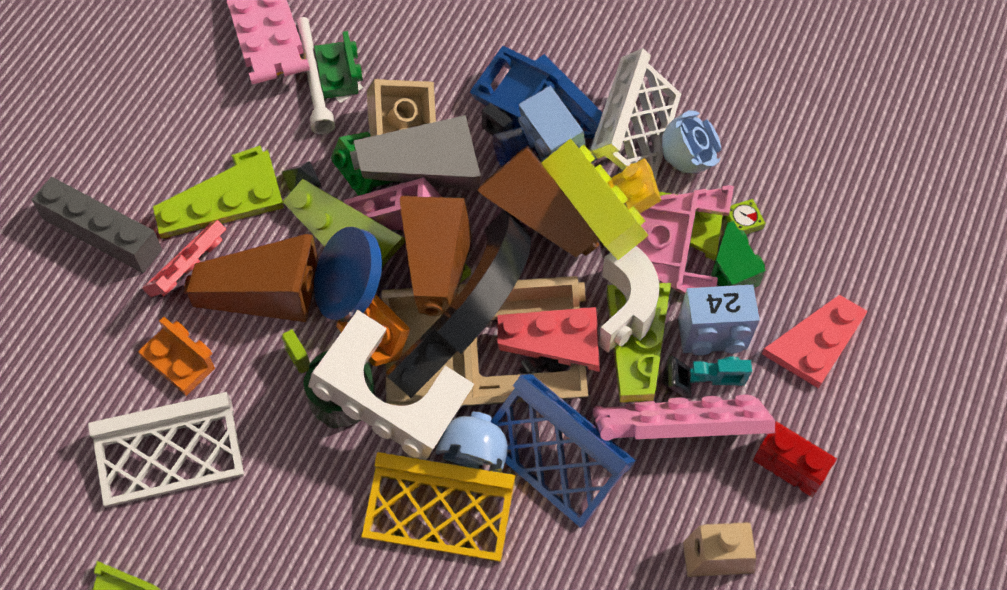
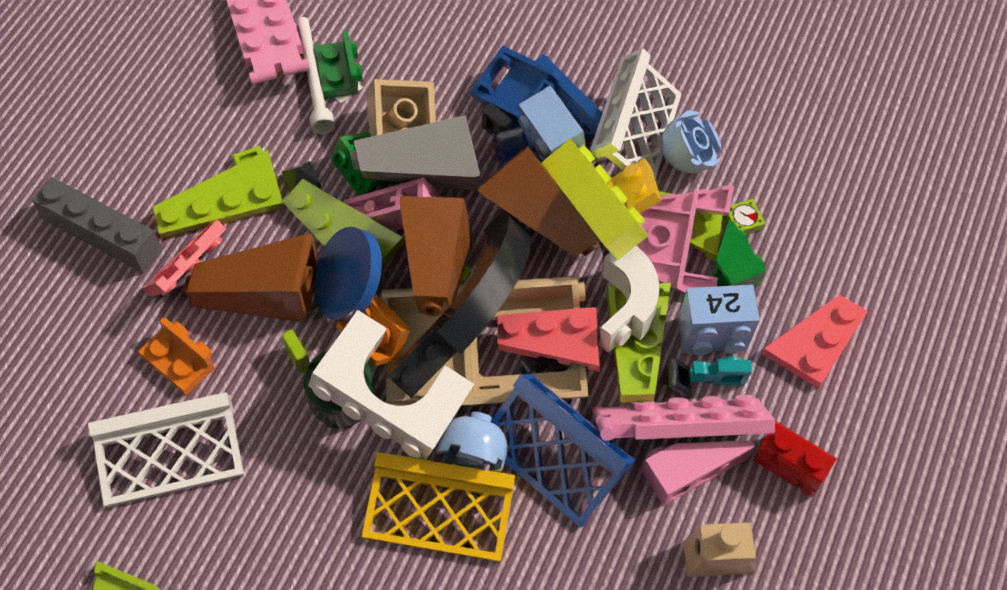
(689, 465): none -> bright pink slope

